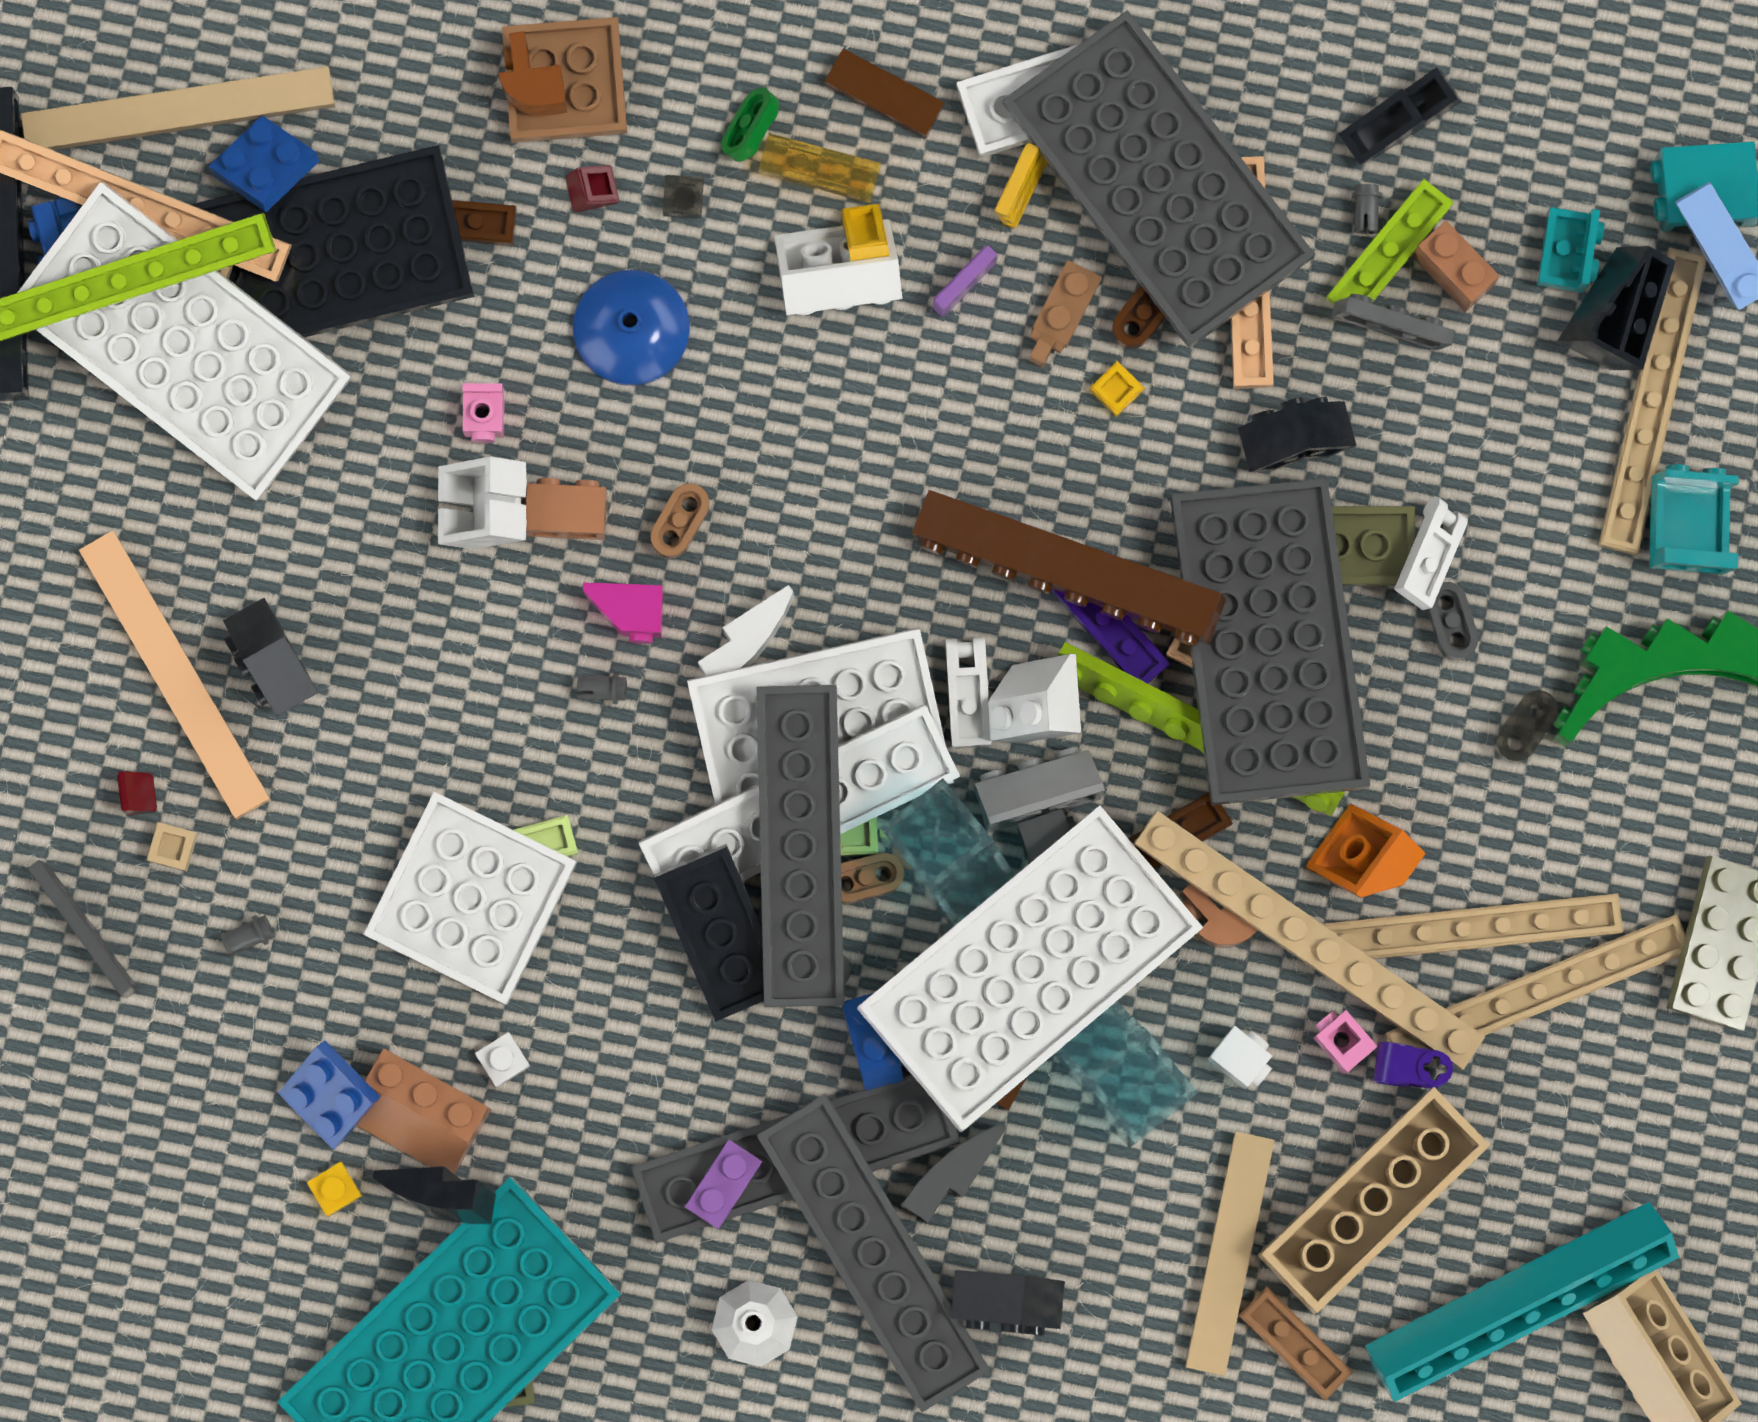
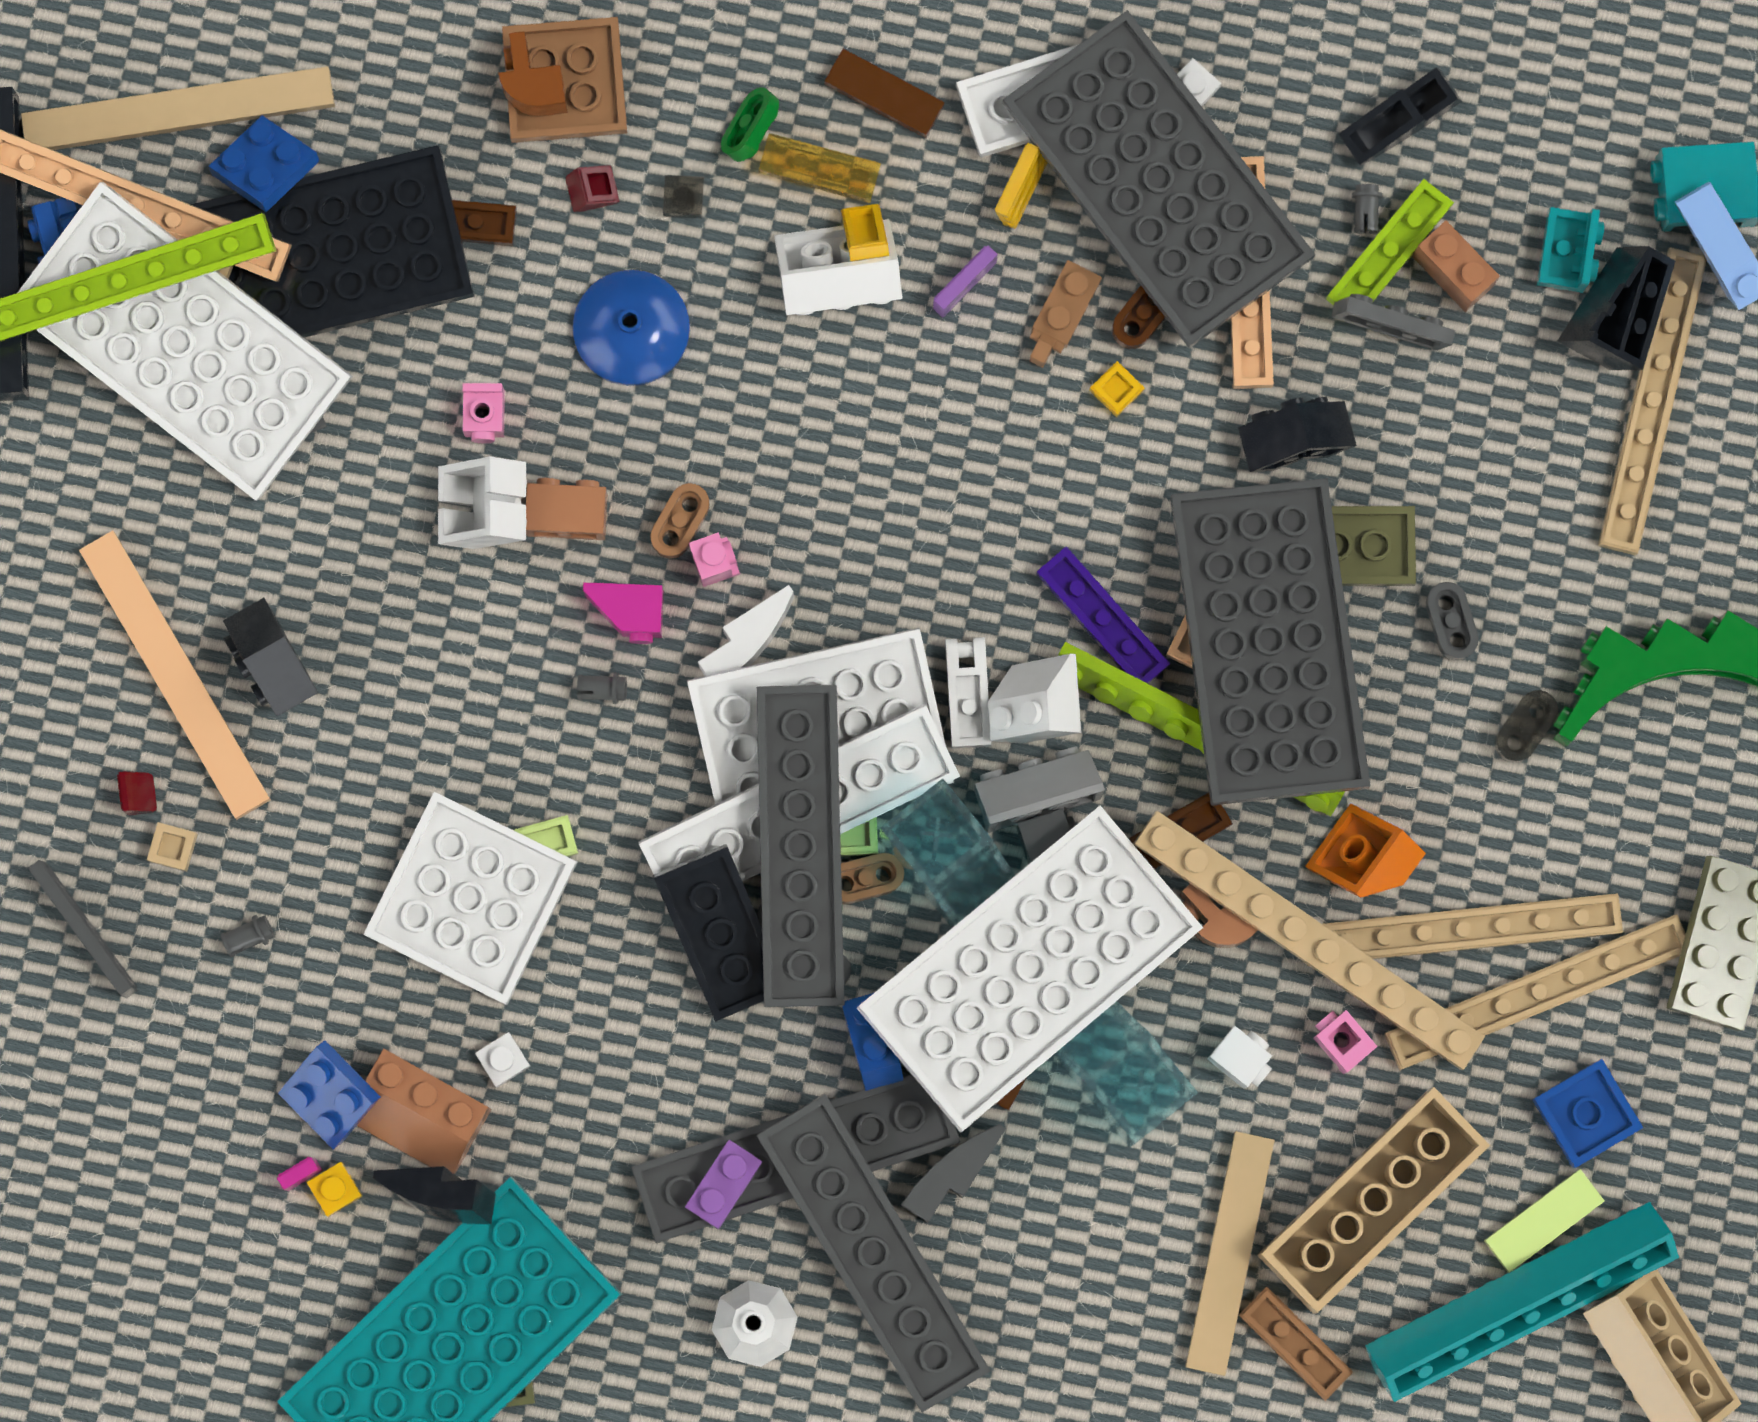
(299, 1173): none -> dark pink tile
(714, 559): none -> bright pink brick
(1015, 1301): black brick -> none
(1068, 567): reddish brown brick -> none
(1199, 81): none -> white plate
(1404, 1064): dark purple piece -> none
(1431, 554): white plate -> none
(1544, 1220): none -> yellowish green tile
(1587, 1113): none -> blue plate
(1691, 520): teal panel -> none

